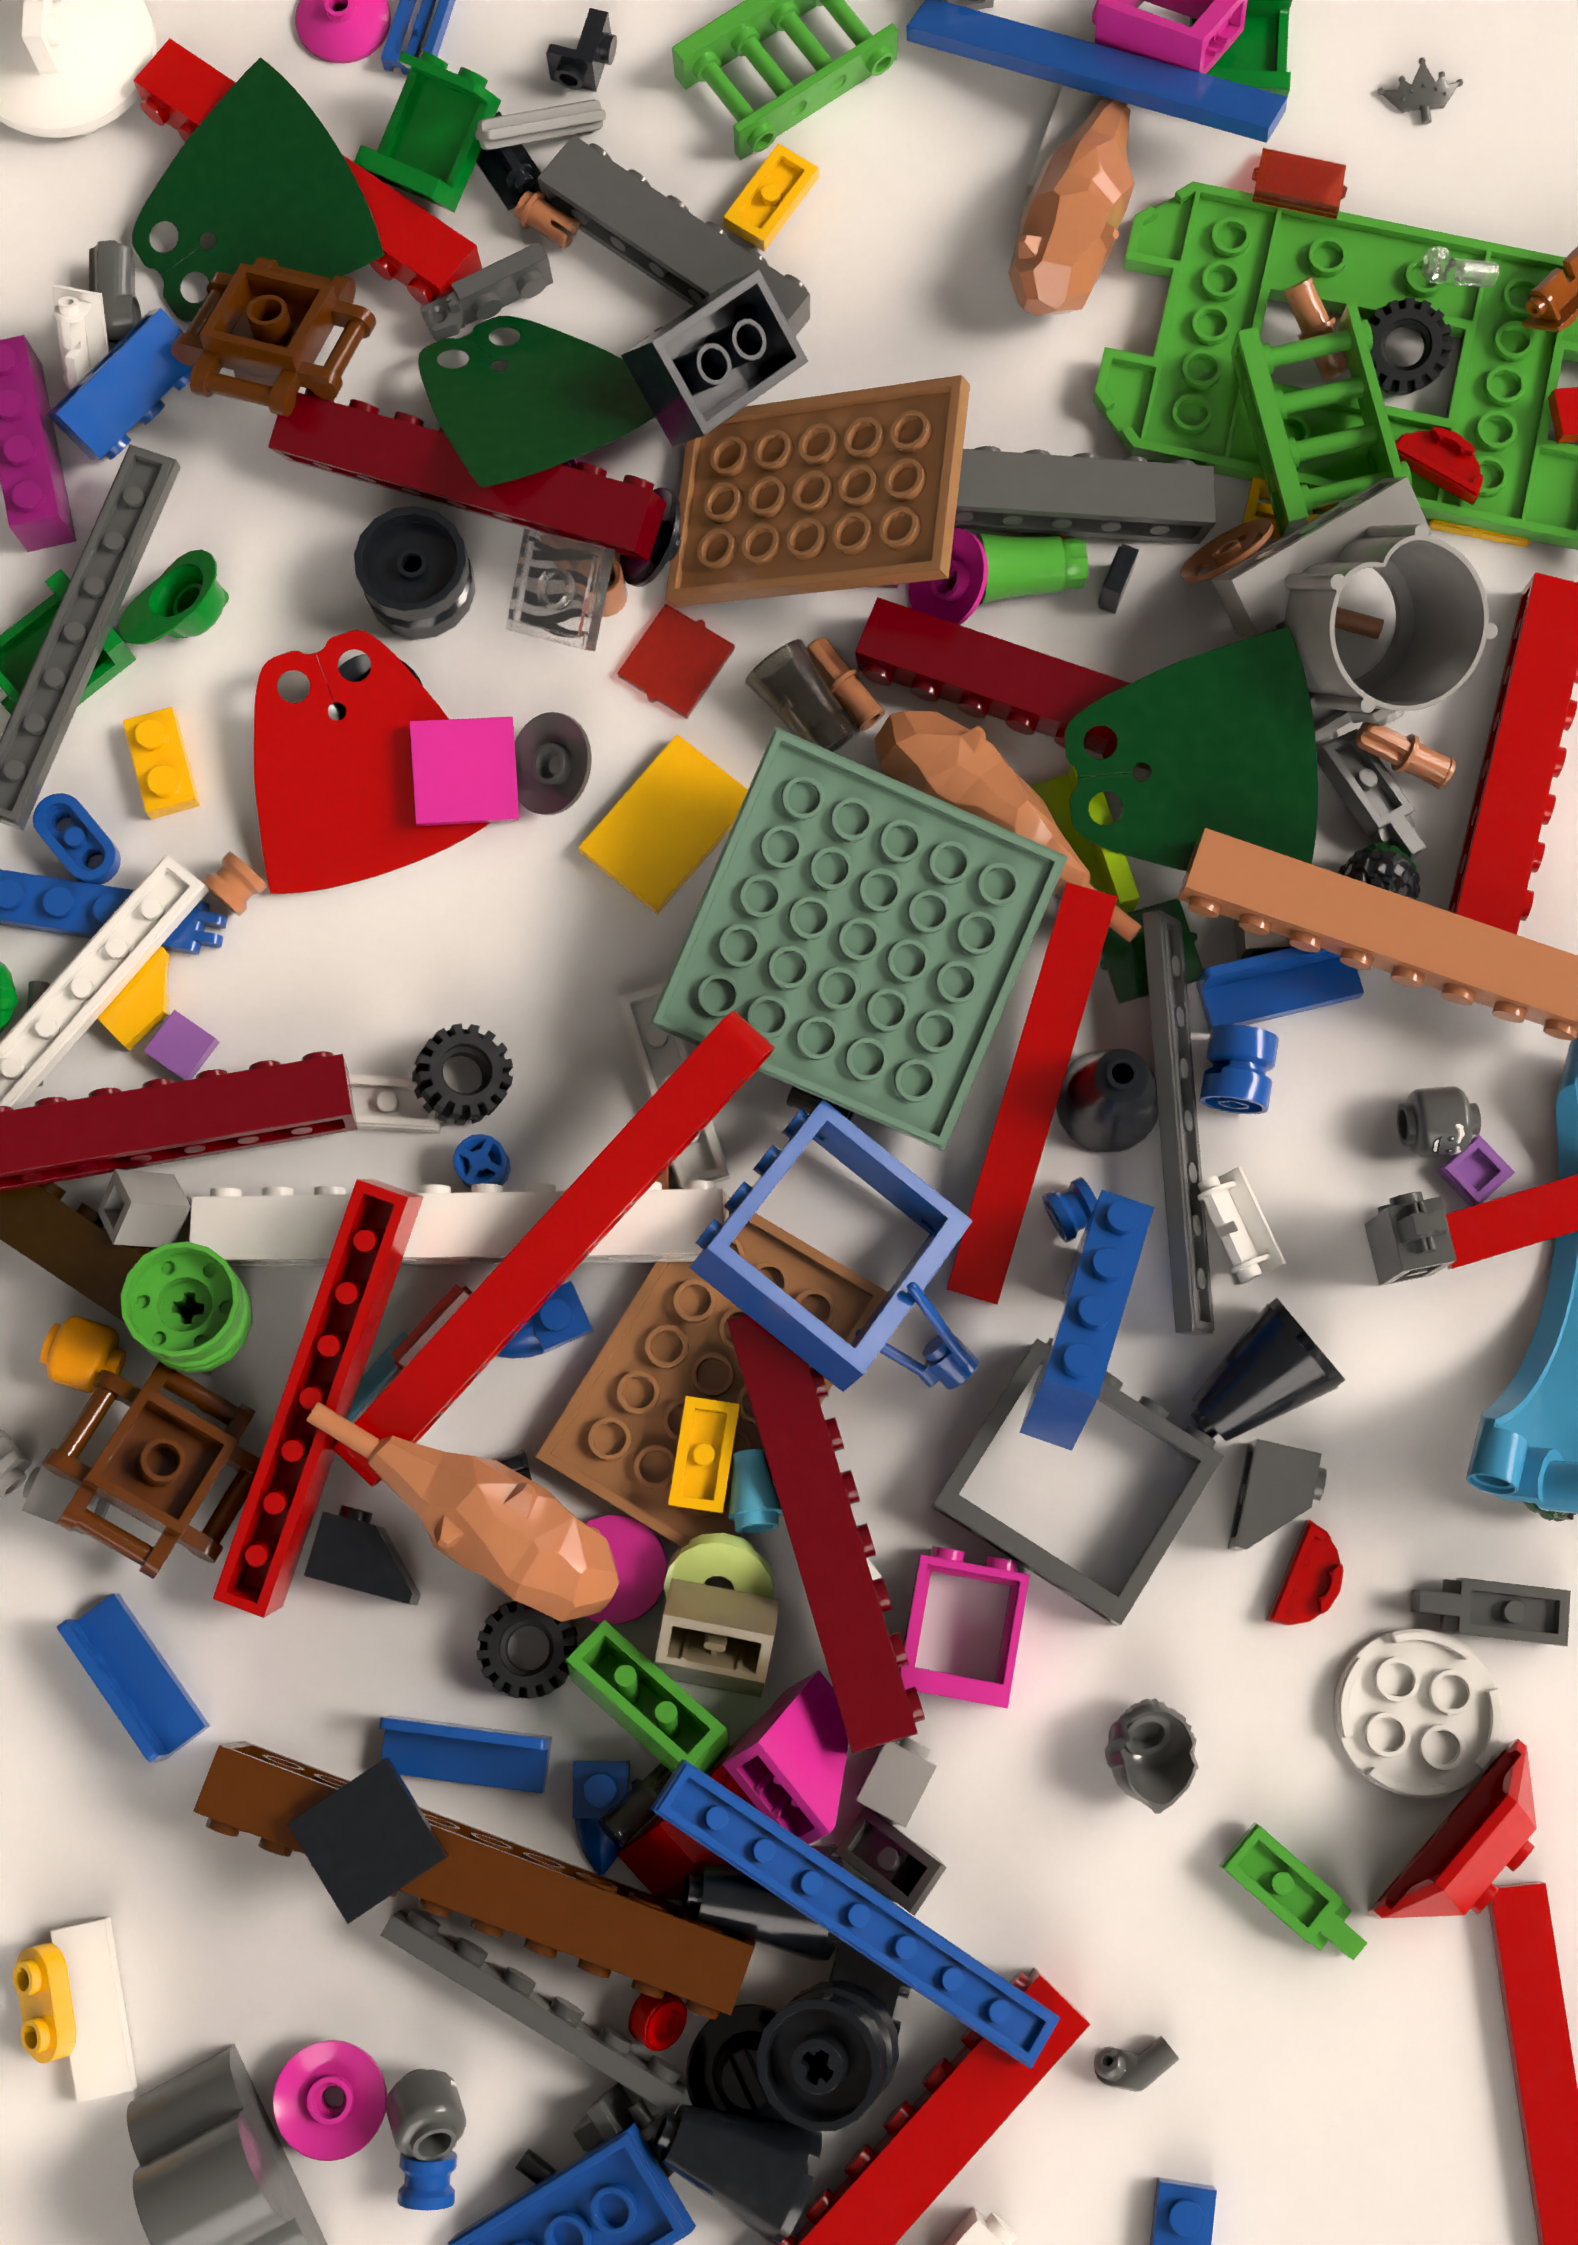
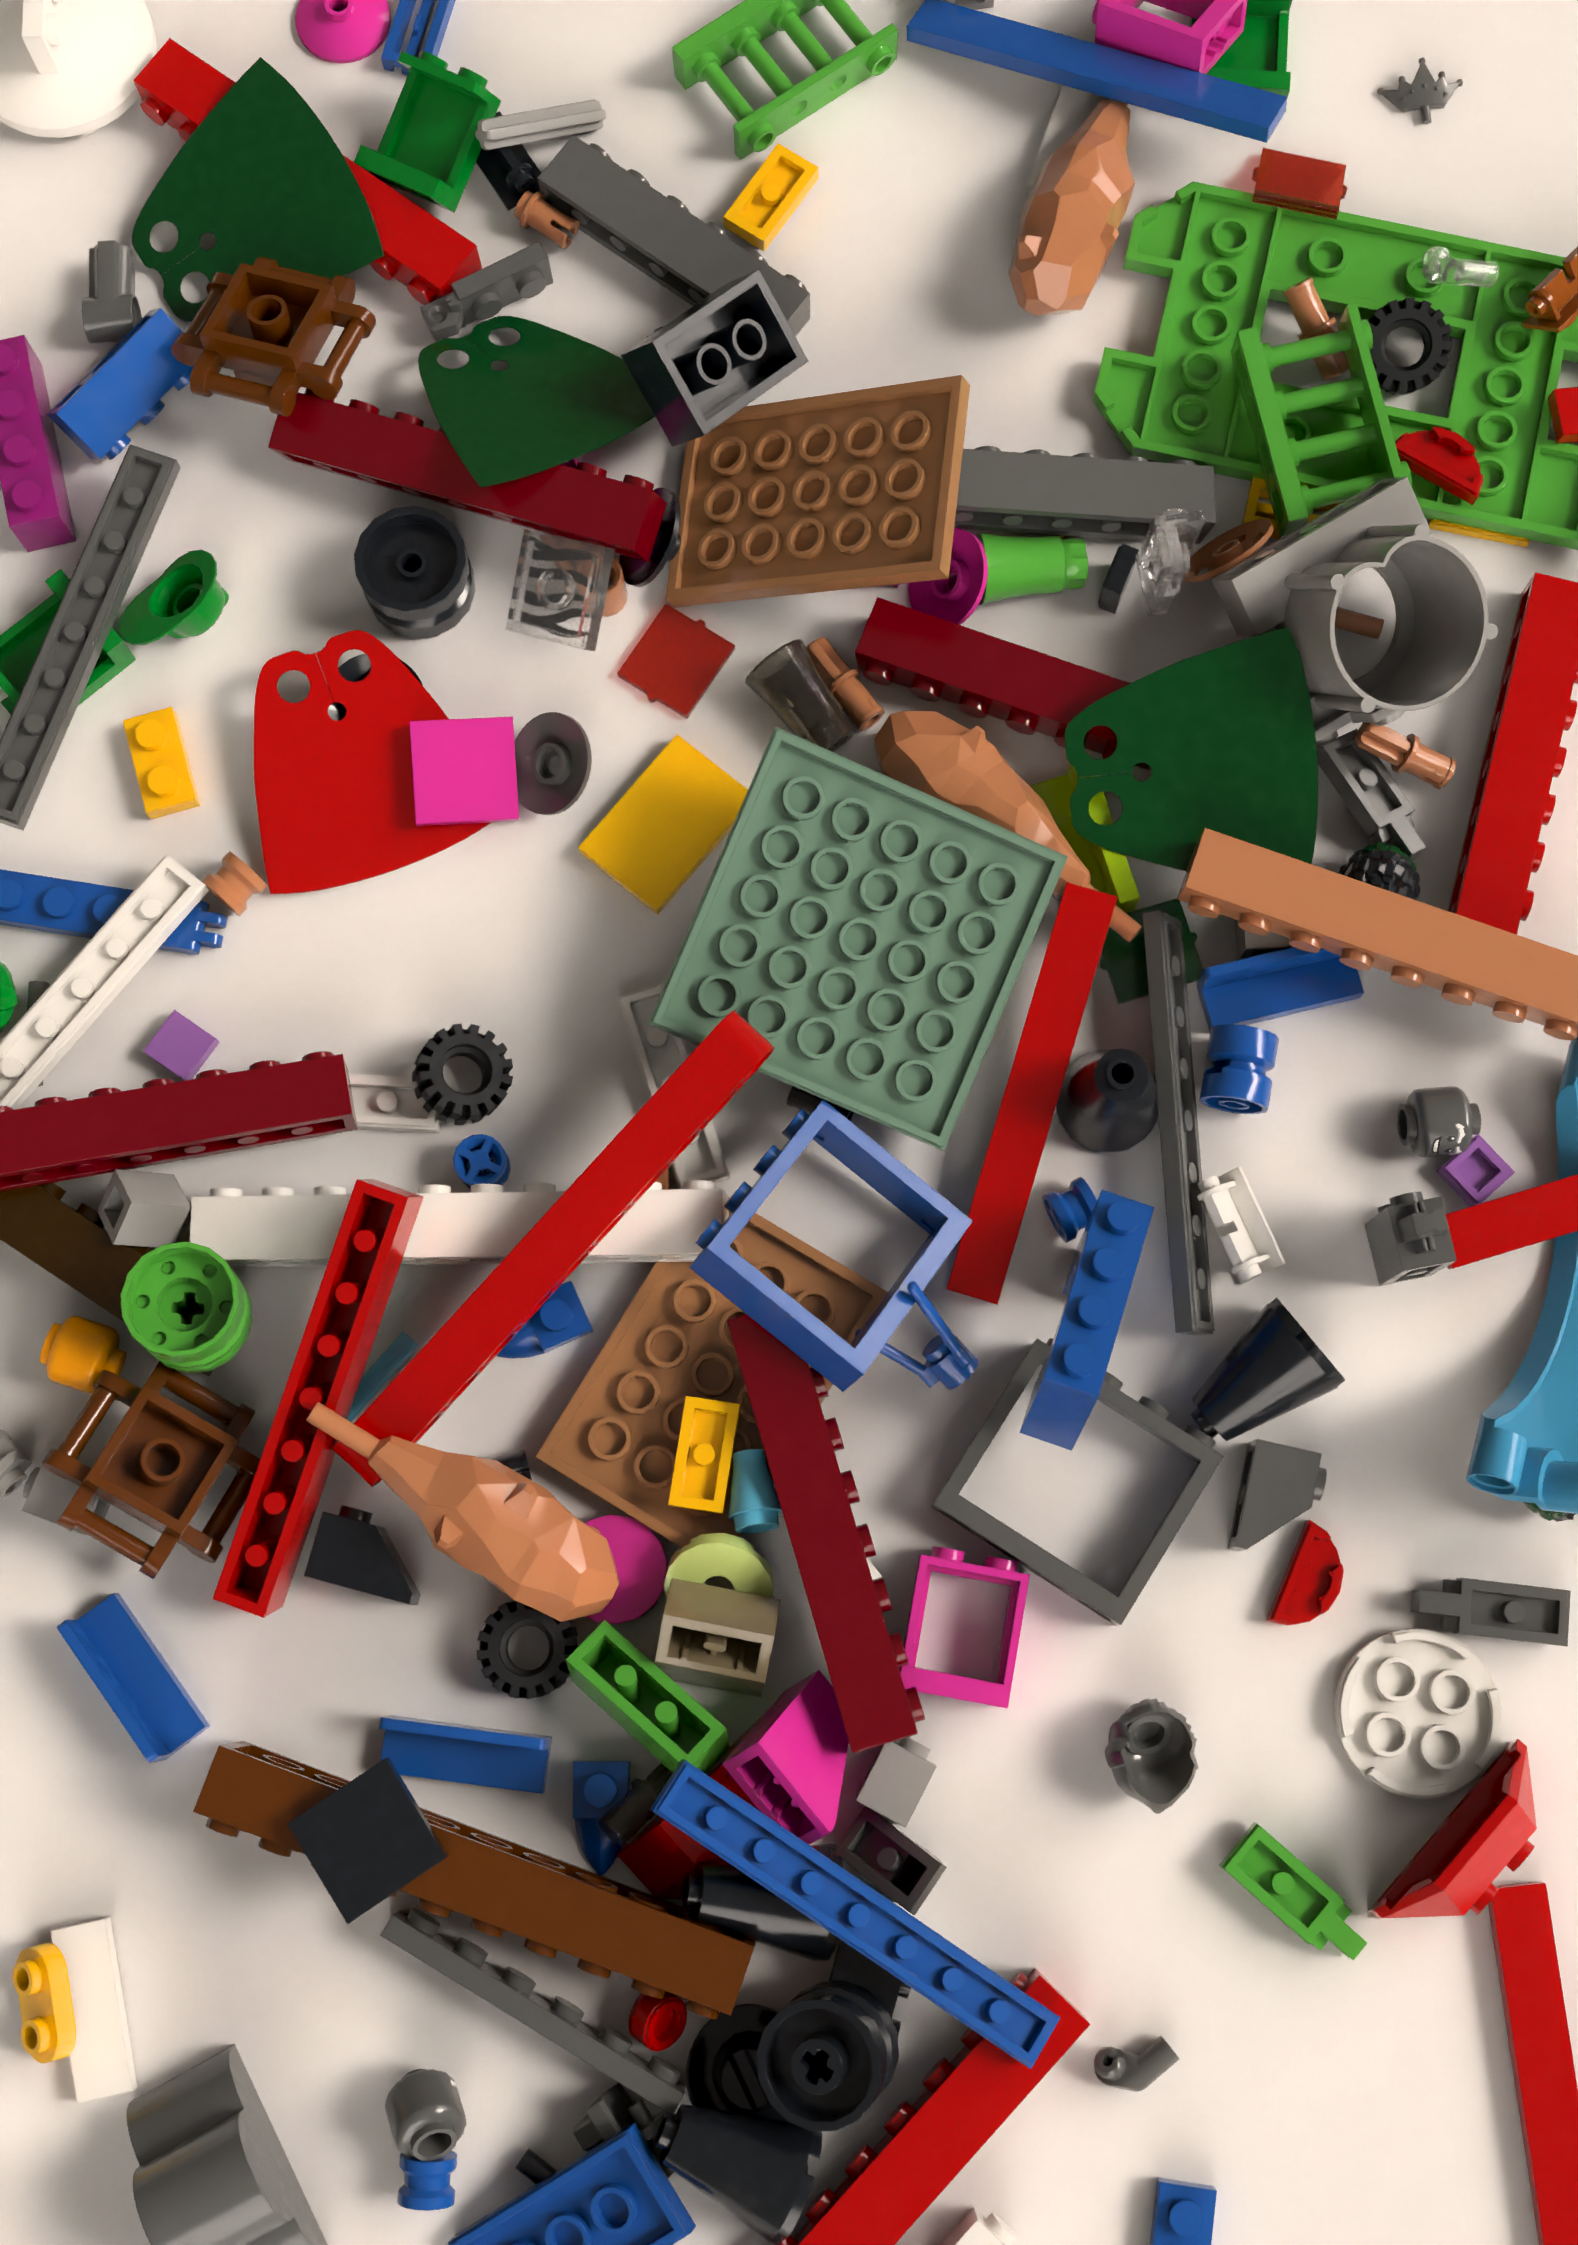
(79, 841): blue plate -> none
(80, 331): white hinge -> none
(140, 1003): yellow tile -> none
(306, 2117): dark pink dish -> none
(430, 1325): clear red piece -> none
(585, 64): black bracket -> none
(1166, 556): none -> clear bracket

